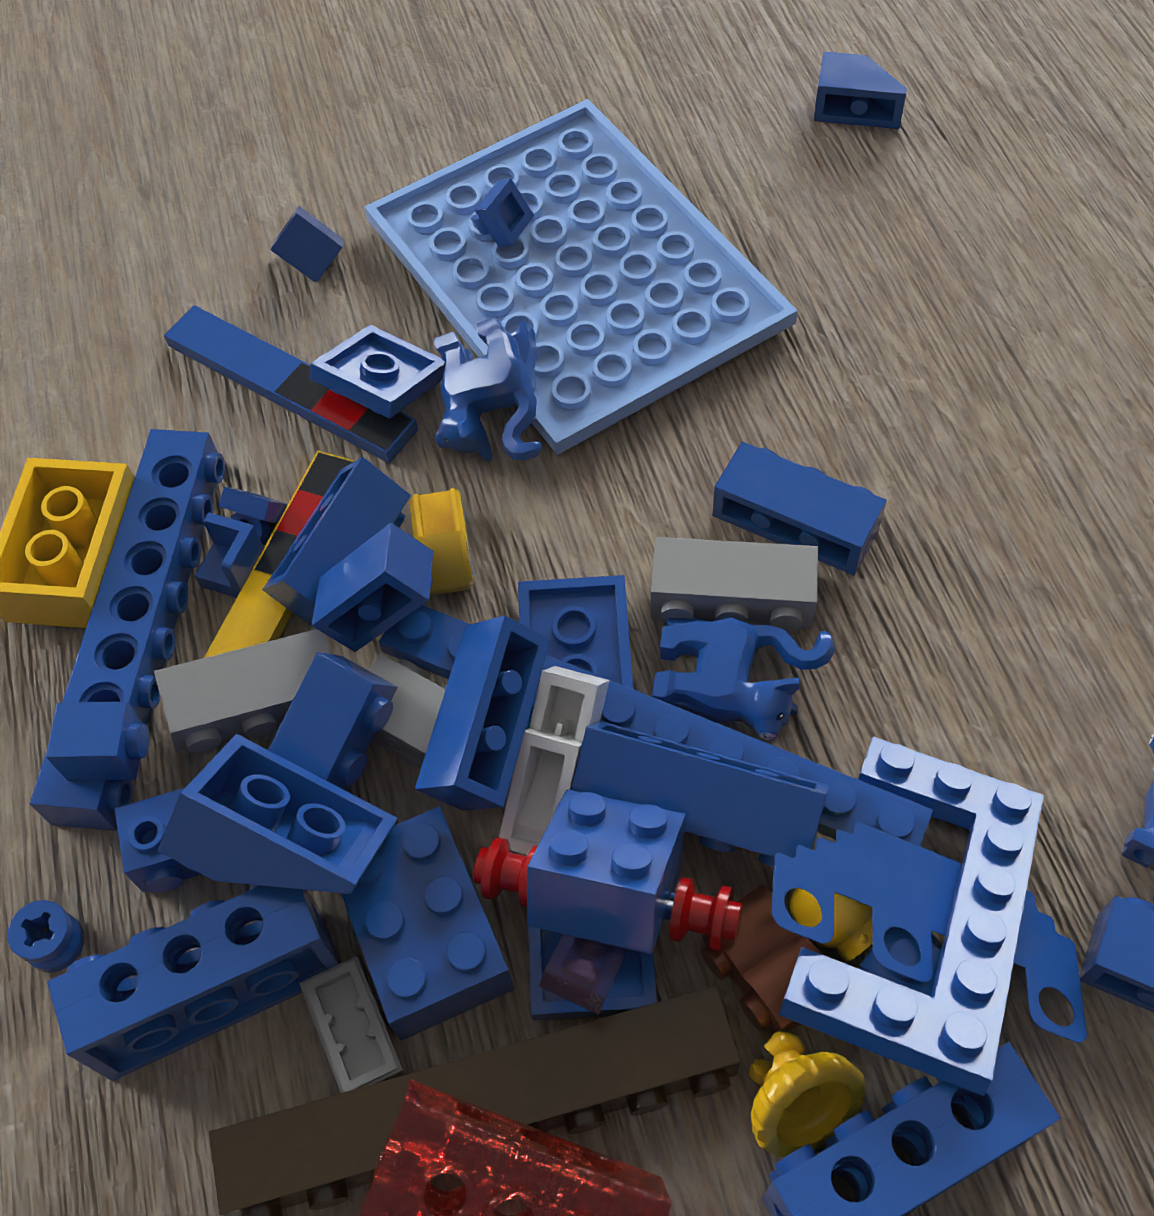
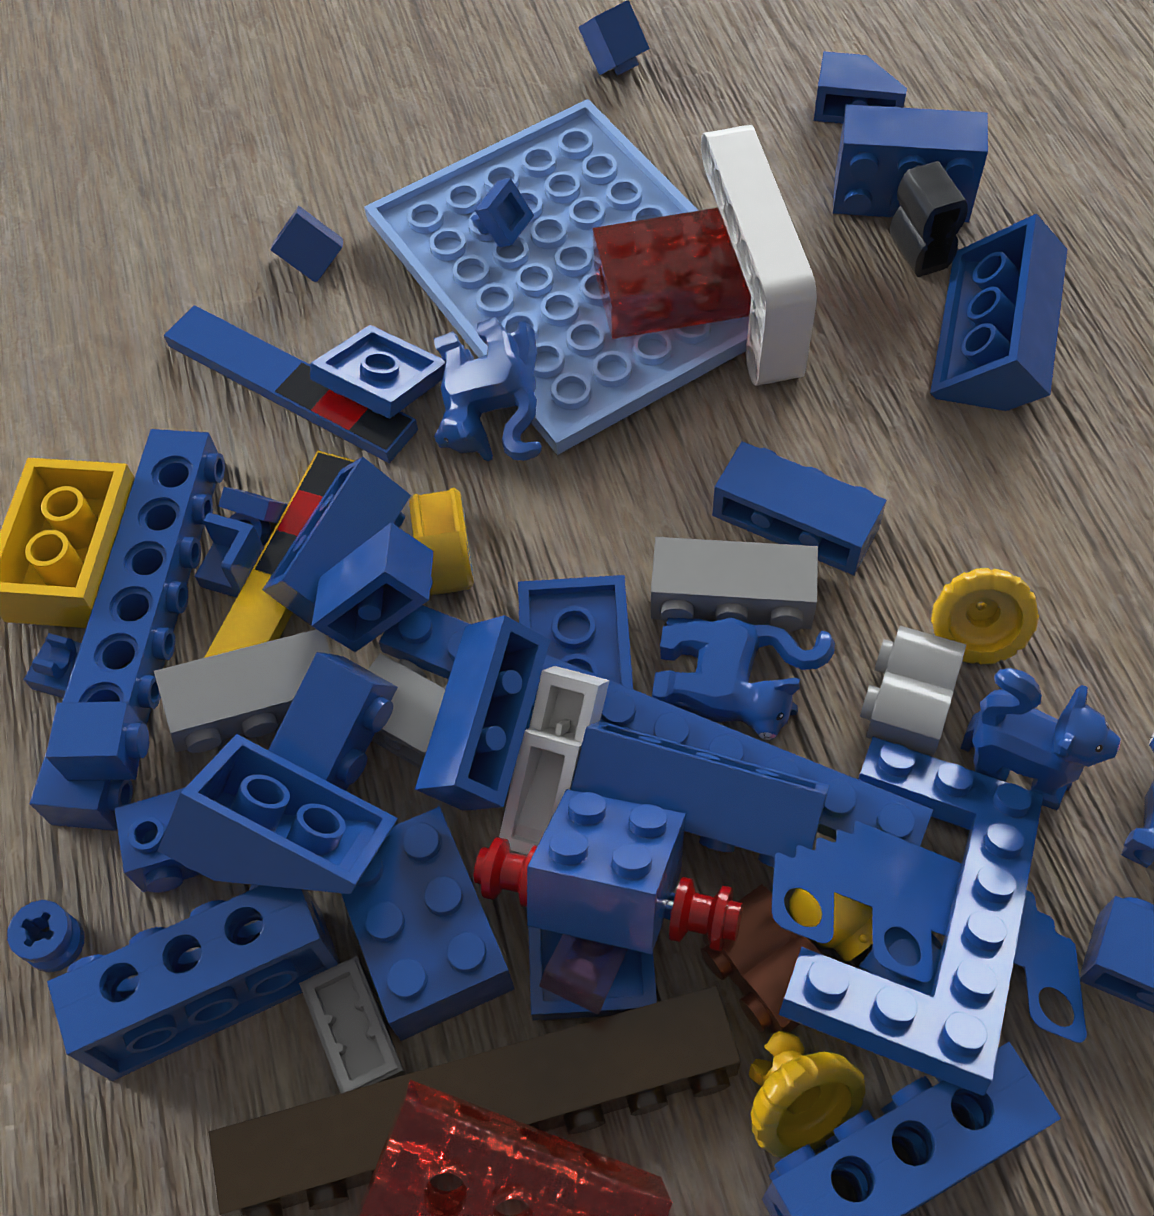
(53, 665): none -> blue tile
(614, 39): none -> blue brick
(668, 273): none -> clear red brick
(767, 253): none -> white beam
(887, 141): none -> blue brick
(915, 689): none -> light grey brick
(928, 218): none -> black brick
(989, 628): none -> yellow hair
(1002, 318): none -> blue slope
(1034, 744): none -> blue animal

